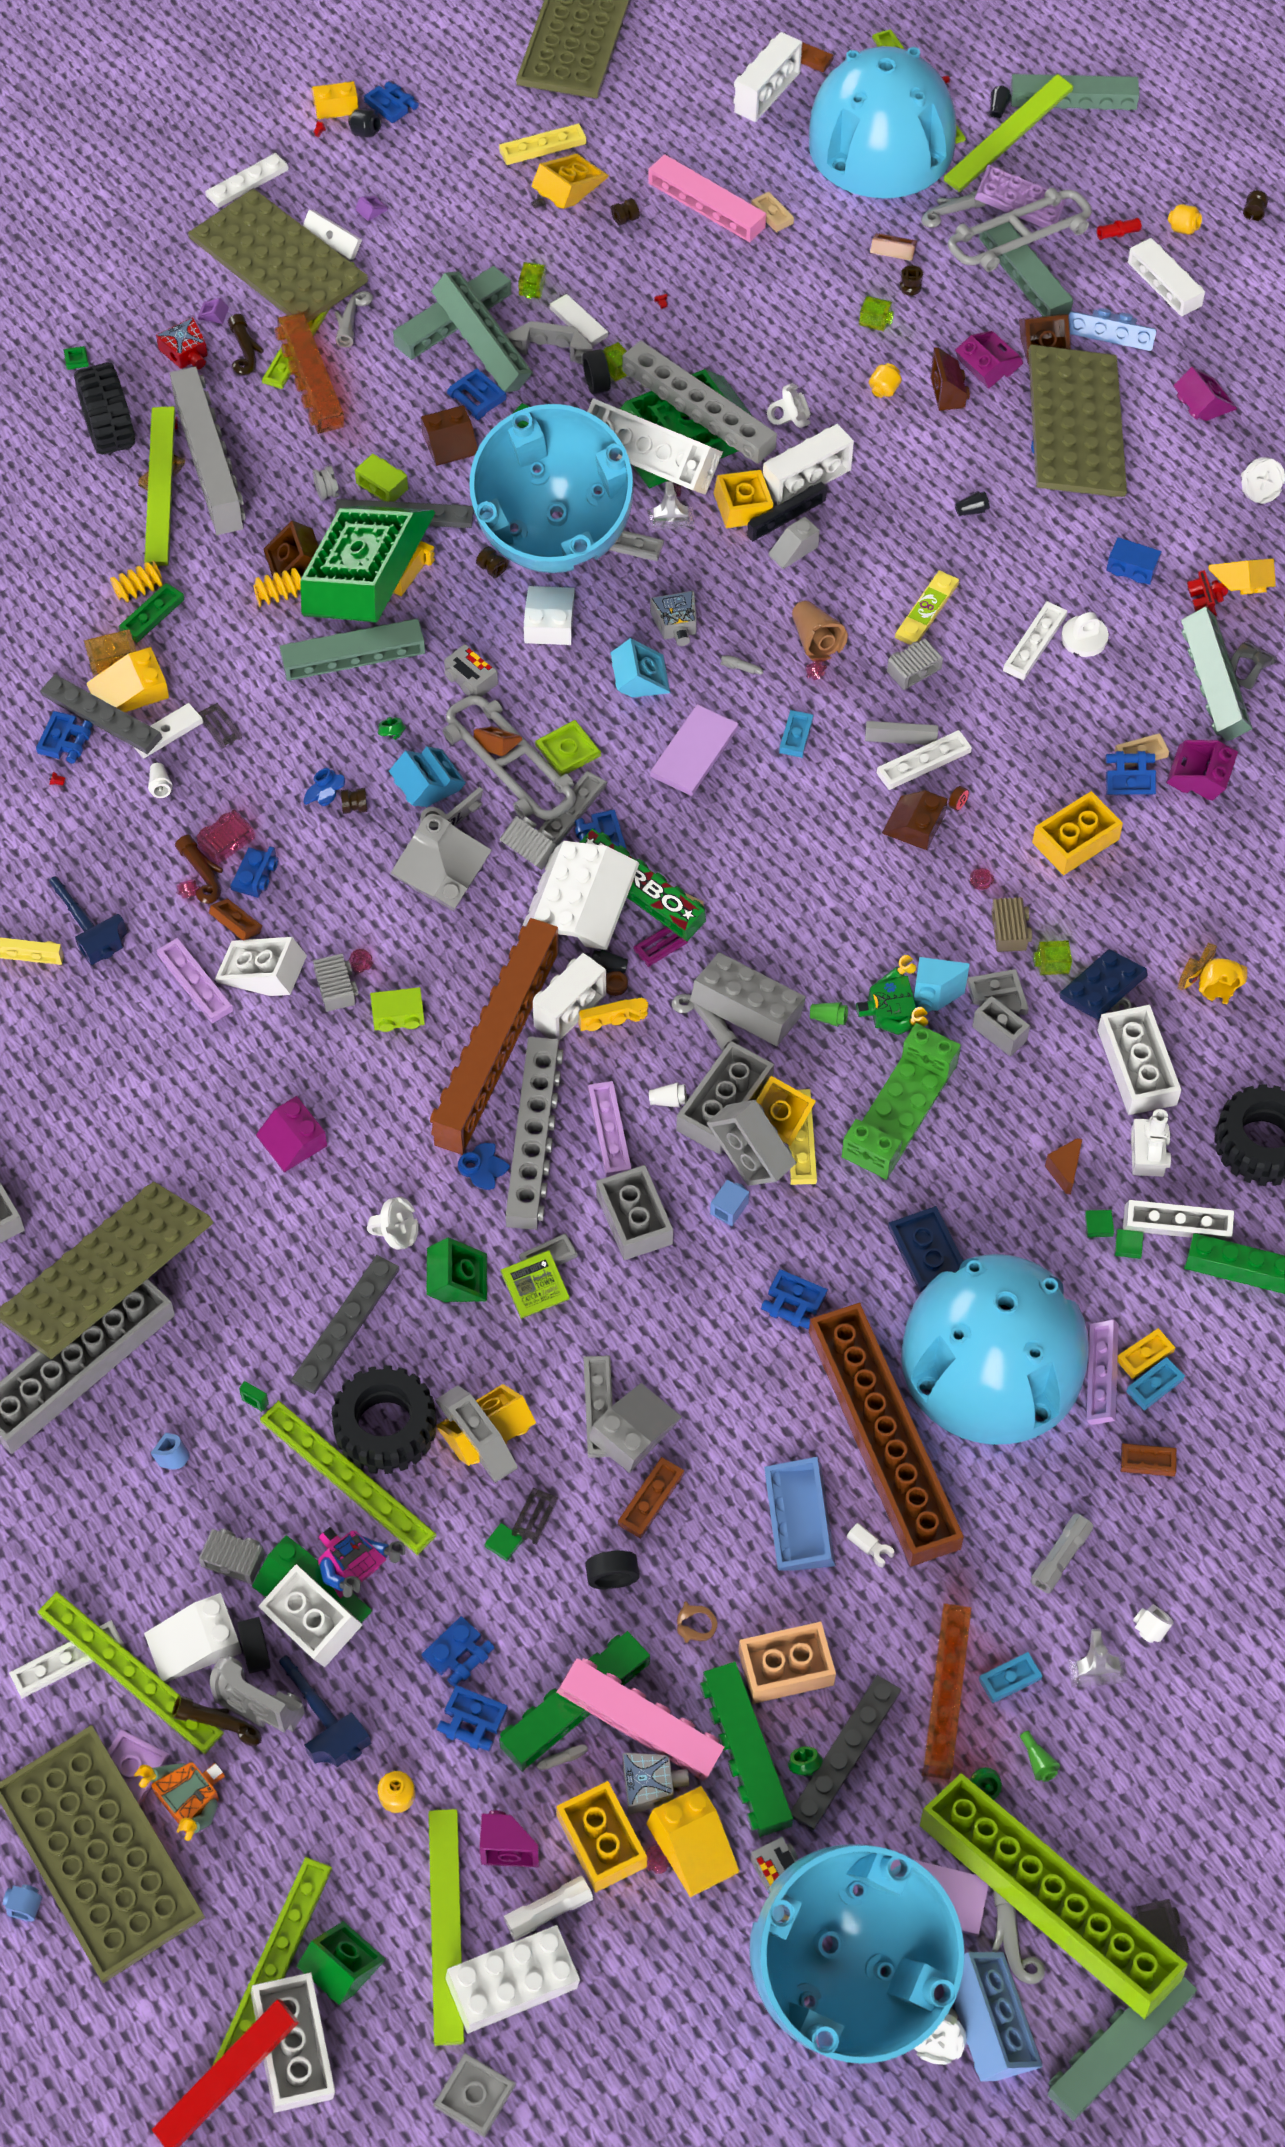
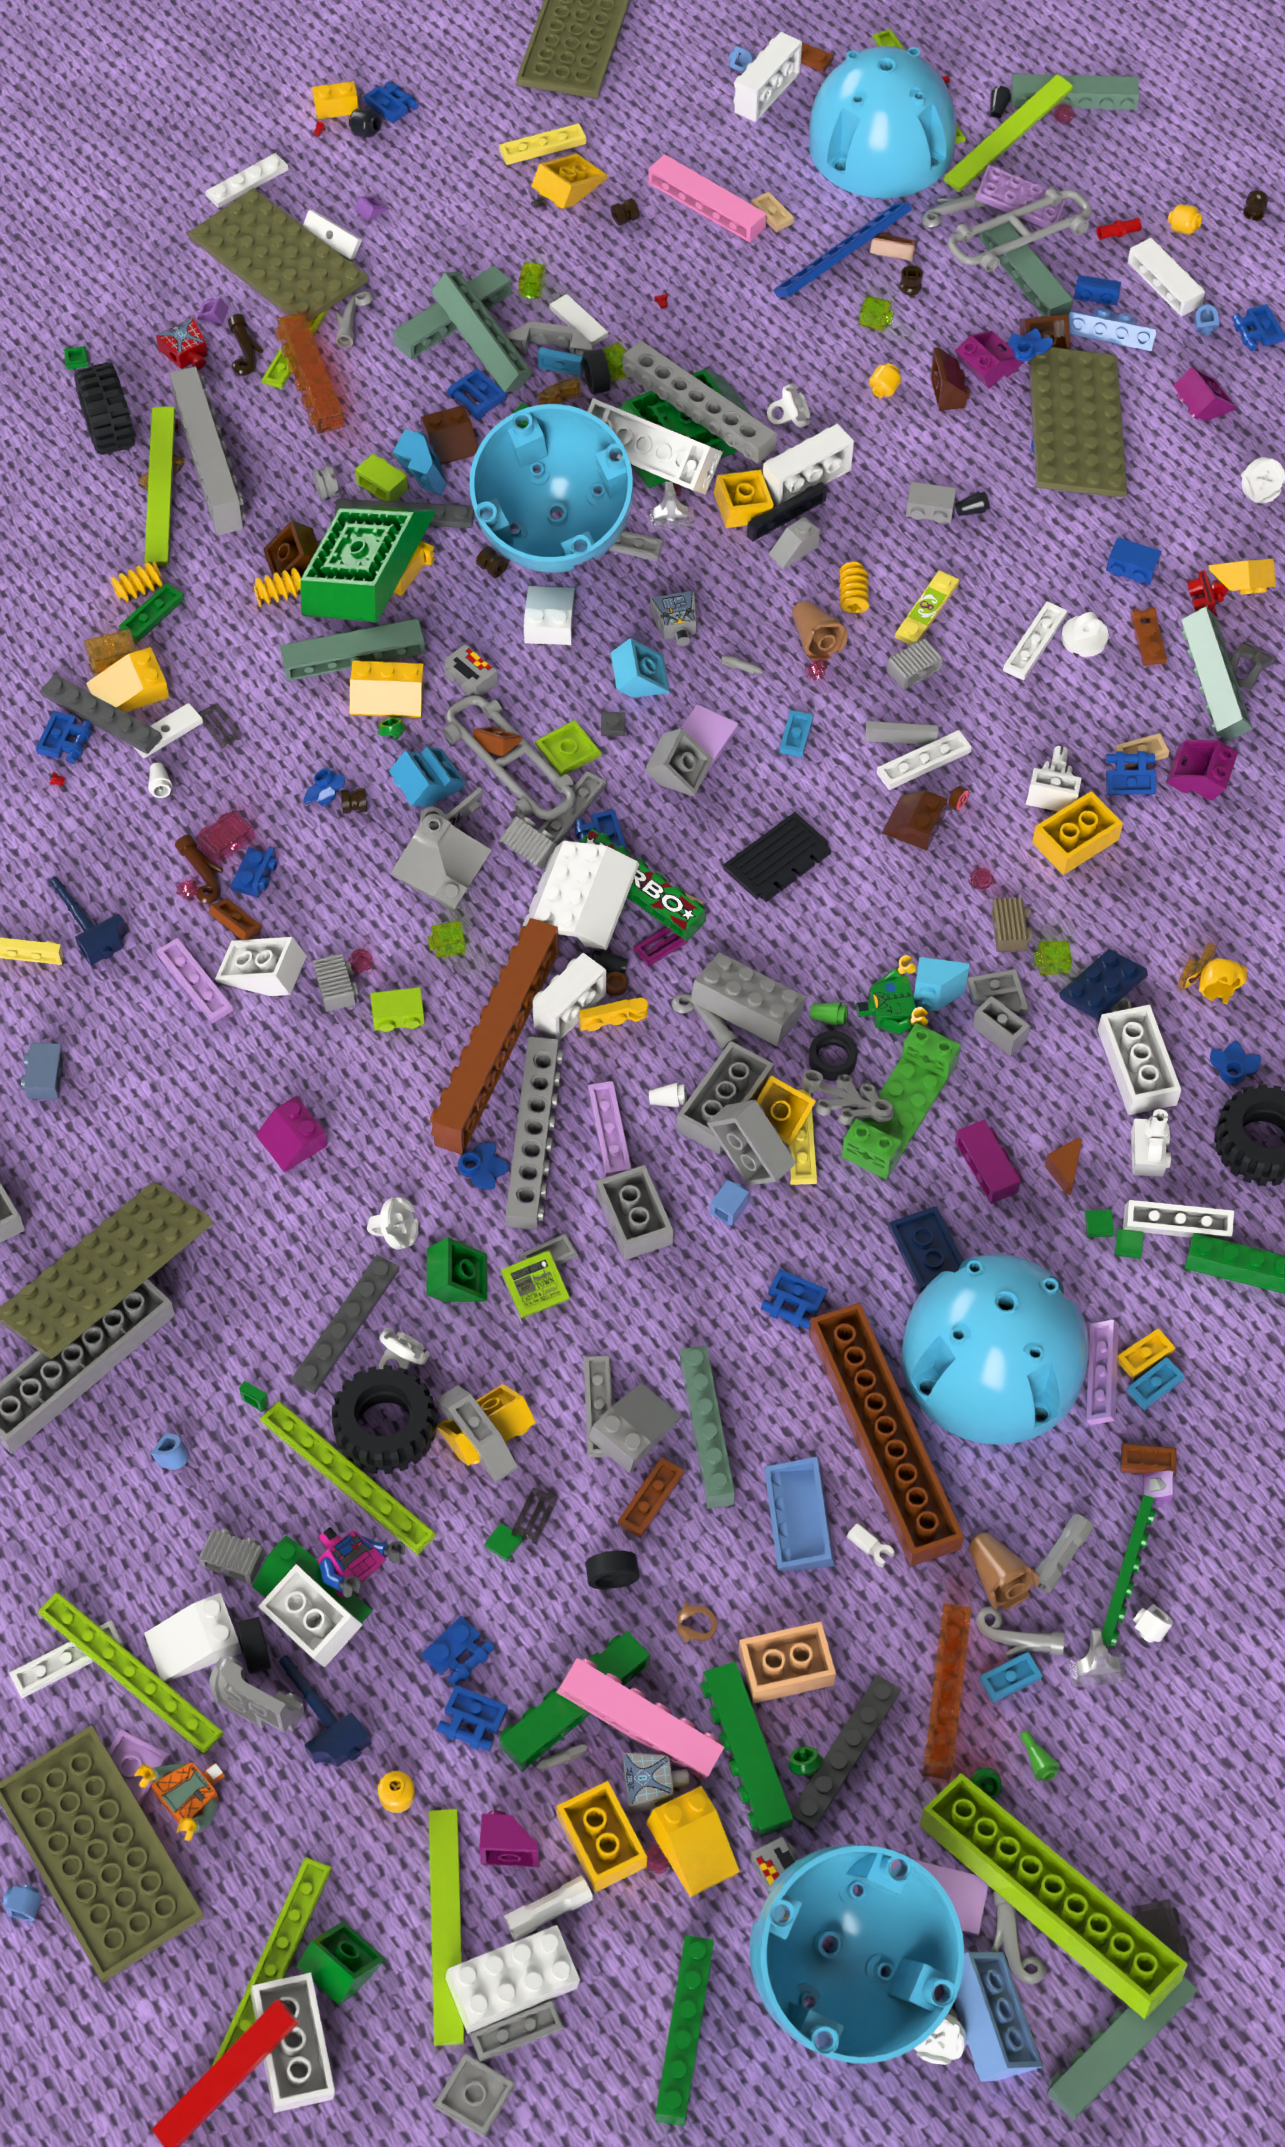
(43, 1071): none -> sand blue brick
(186, 1709): dark brown plant -> none
(386, 689): none -> slope
(402, 1349): none -> white tile
(420, 460): none -> dark azure piece
(447, 939): none -> clear neon green brick
(516, 2031): none -> light grey tile
(560, 362): none -> dark azure plate
(560, 391): none -> clear yellow slope
(612, 723): none -> dark grey plate
(679, 762): none -> light grey slope
(684, 2031): none -> green brick
(706, 1427): none -> sand green brick
(741, 58): none -> medium blue plate
(777, 856): none -> black hinge
(828, 1039): none -> black tyre
(842, 250): none -> blue tile
(854, 588): none -> yellow piece
(876, 1108): none -> light grey plant
(930, 502): none -> light grey brick
(988, 1161): none -> magenta brick
(1001, 1571): none -> medium nougat cone
(1023, 1641): none -> light grey plant
(1029, 345): none -> blue plate
(1054, 787): none -> white brick
(1063, 114): none -> clear pink plate
(1097, 290): none -> blue bracket
(1130, 1564): none -> green plate
(1148, 636): none -> dark orange plate
(1159, 1485): none -> medium lavender slope
(1206, 320): none -> medium blue plate
(1234, 1060): none -> blue plate
(1264, 325): none -> blue plate

